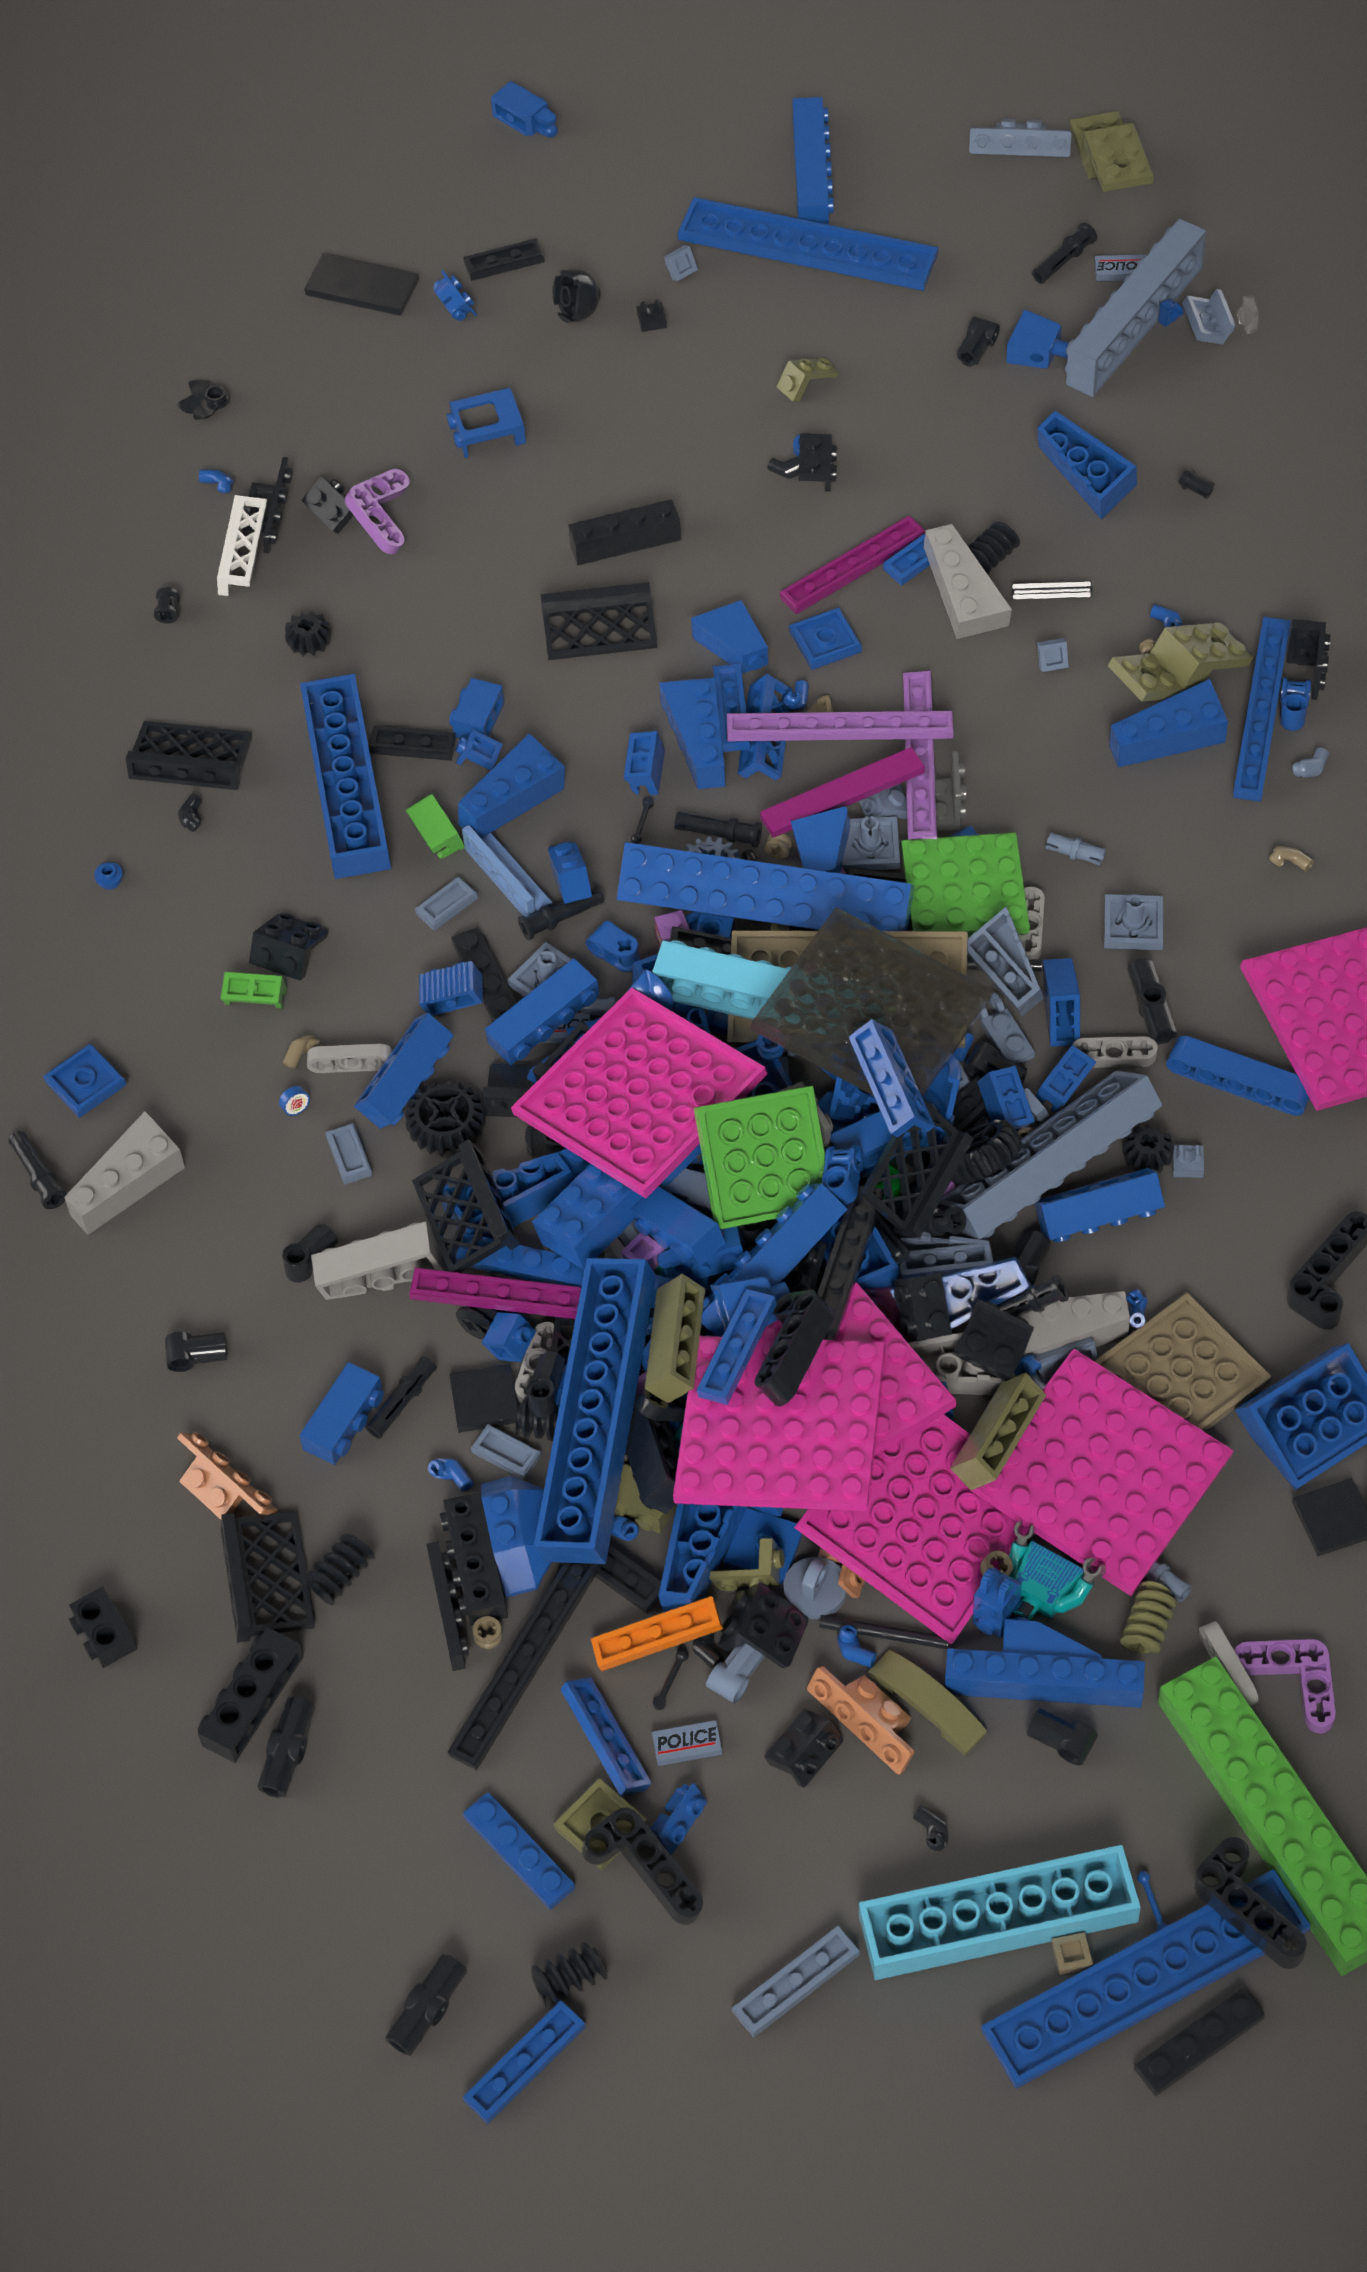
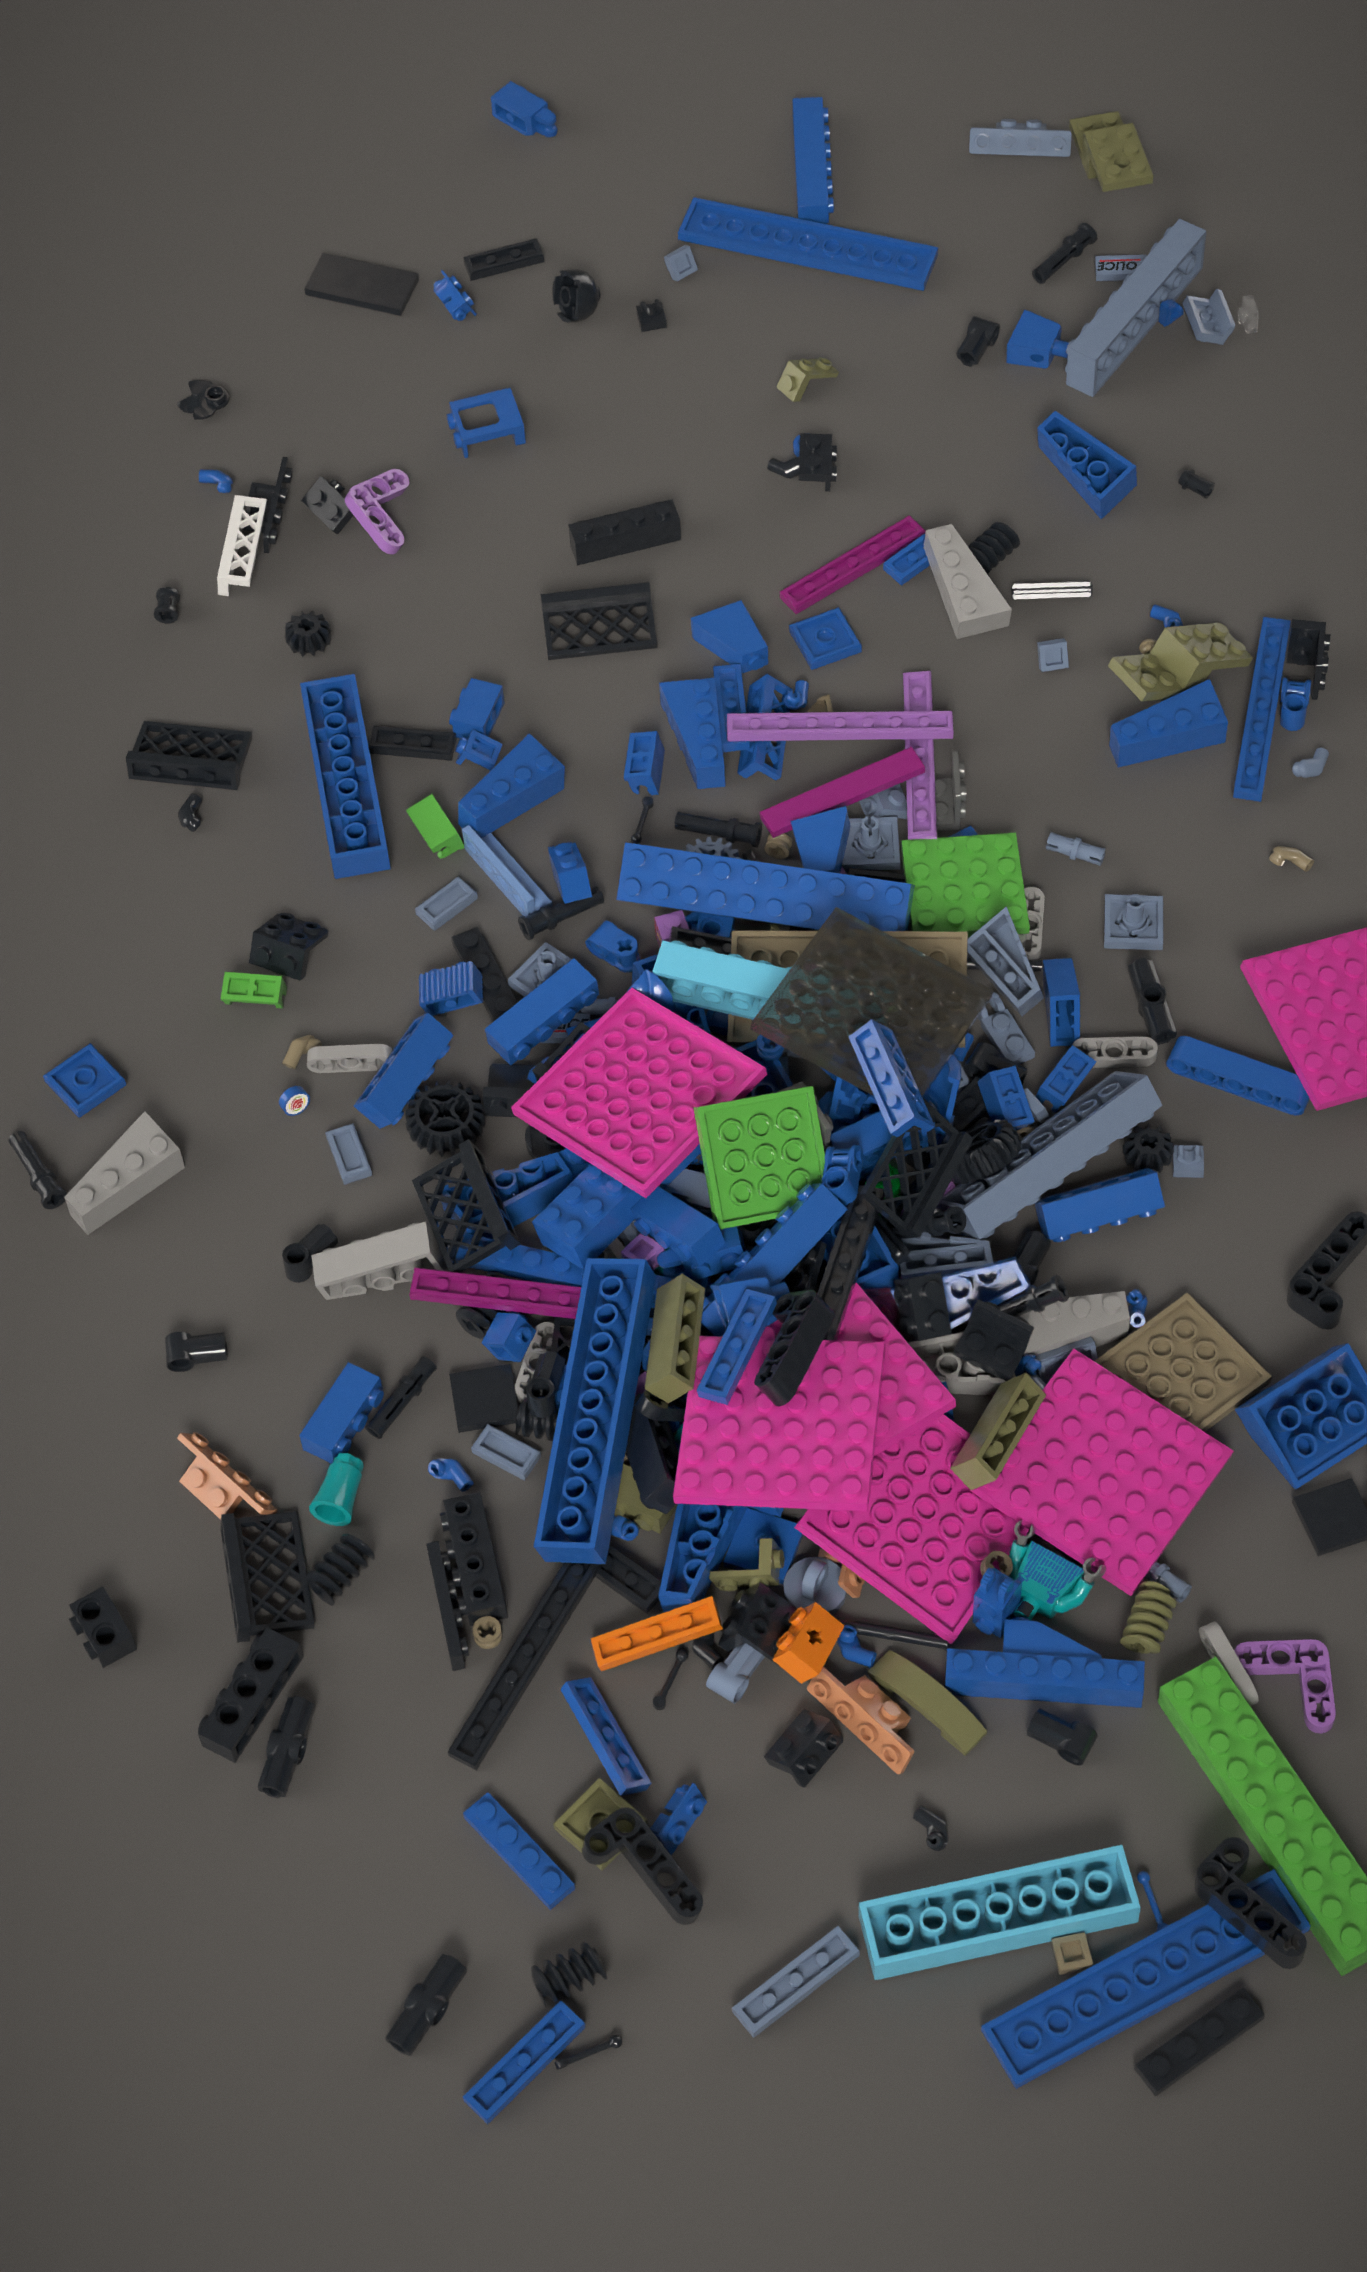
(108, 881): blue plate -> none
(338, 1491): none -> teal plant
(512, 1522): blue wedge -> none
(615, 2041): none -> black hinge
(686, 1743): sand blue tile -> none
(807, 1642): none -> orange brick

